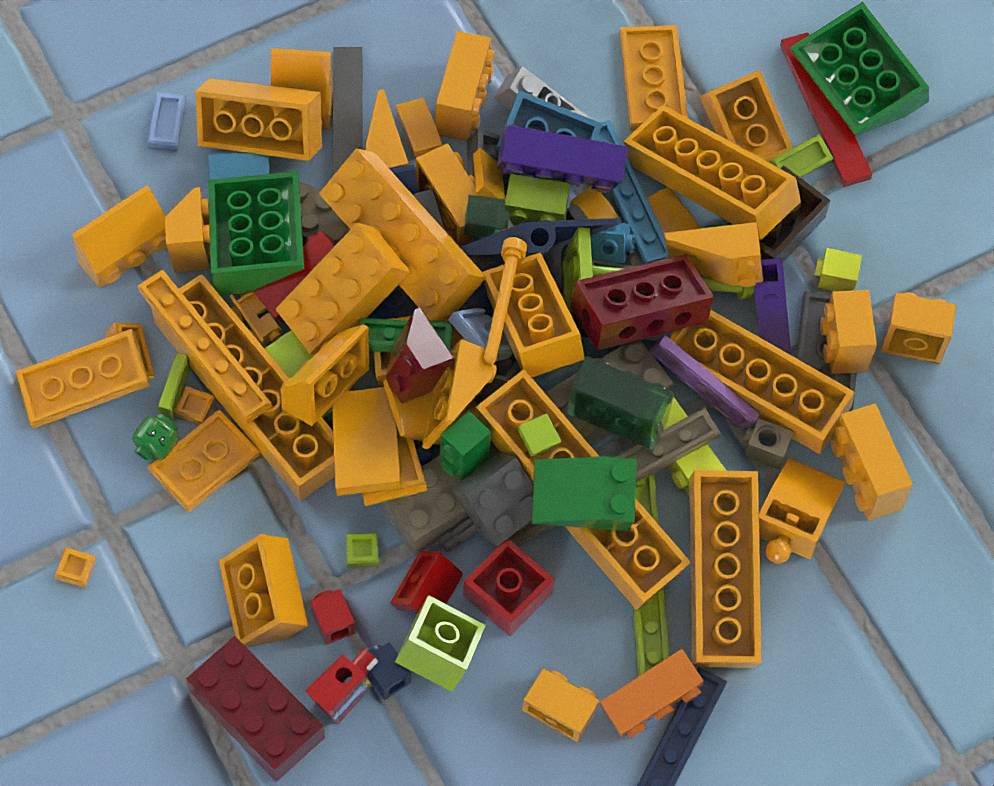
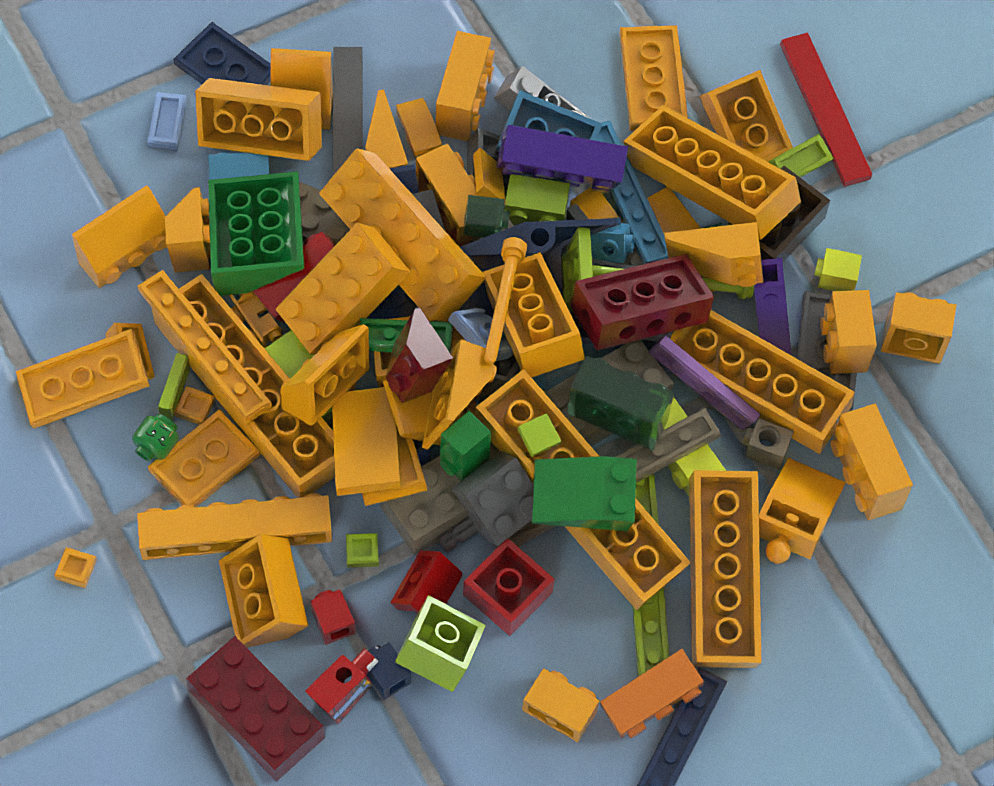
(222, 57): none -> dark blue tile
(229, 526): none -> light orange brick
(862, 71): green slope -> none

